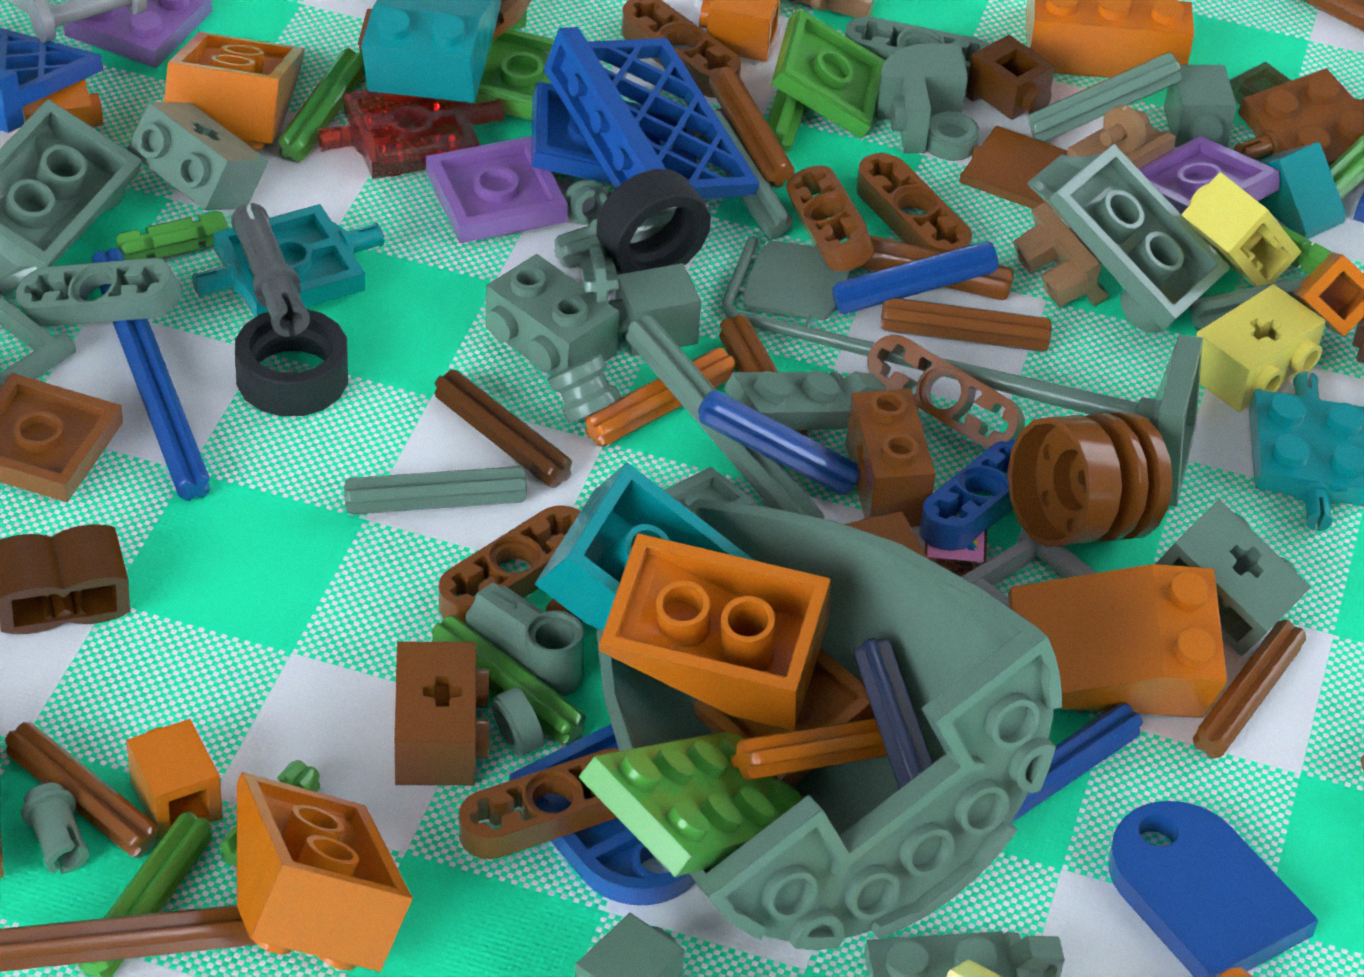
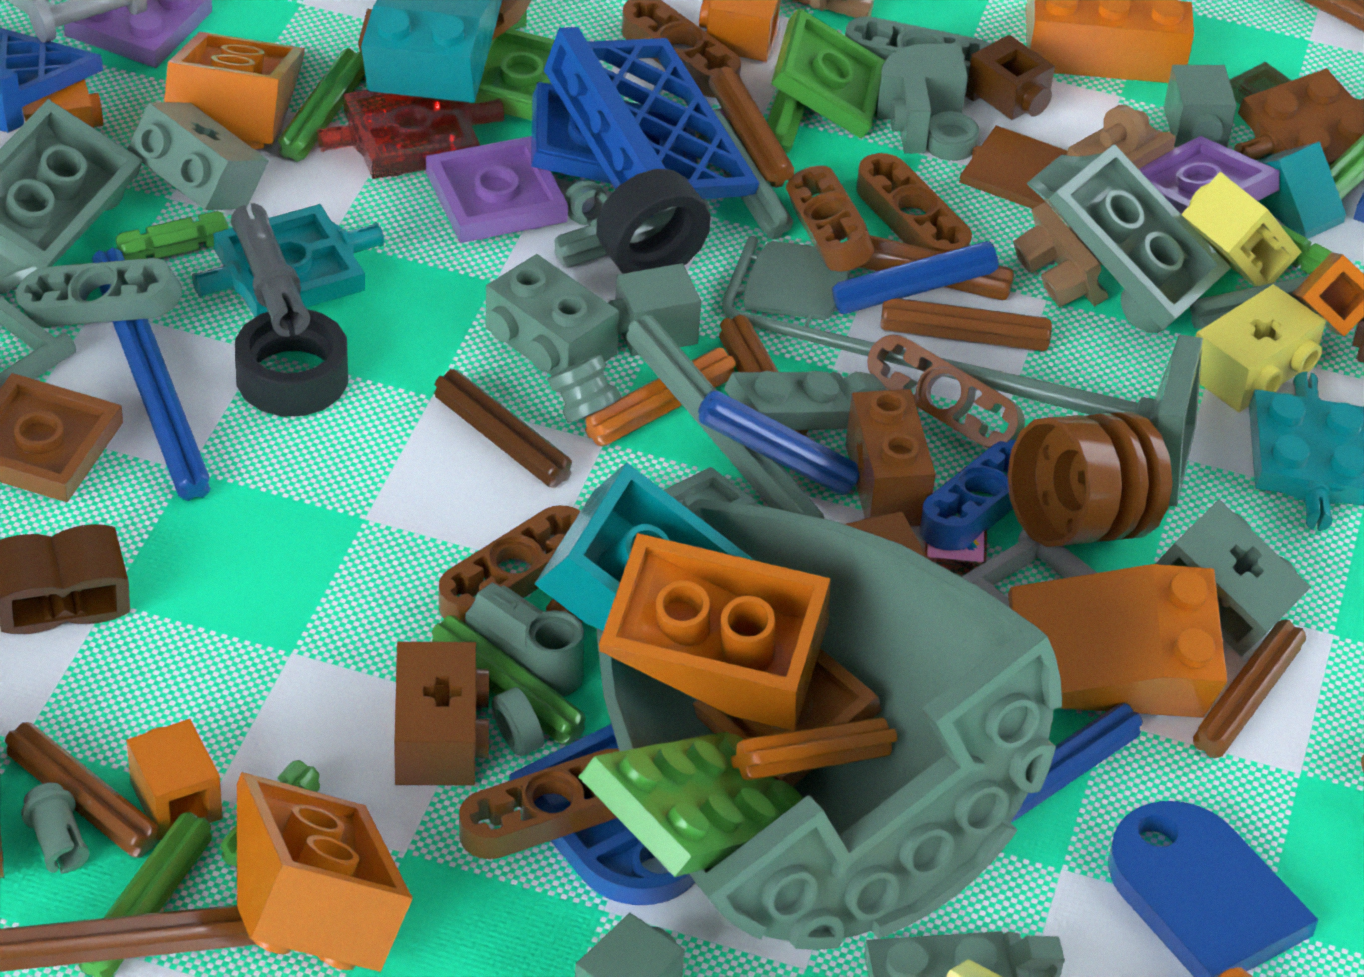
(435, 490): sand green axle -> none
(598, 273): sand green axle -> none
(892, 709): dark blue axle -> none
(1100, 98): sand green axle -> none

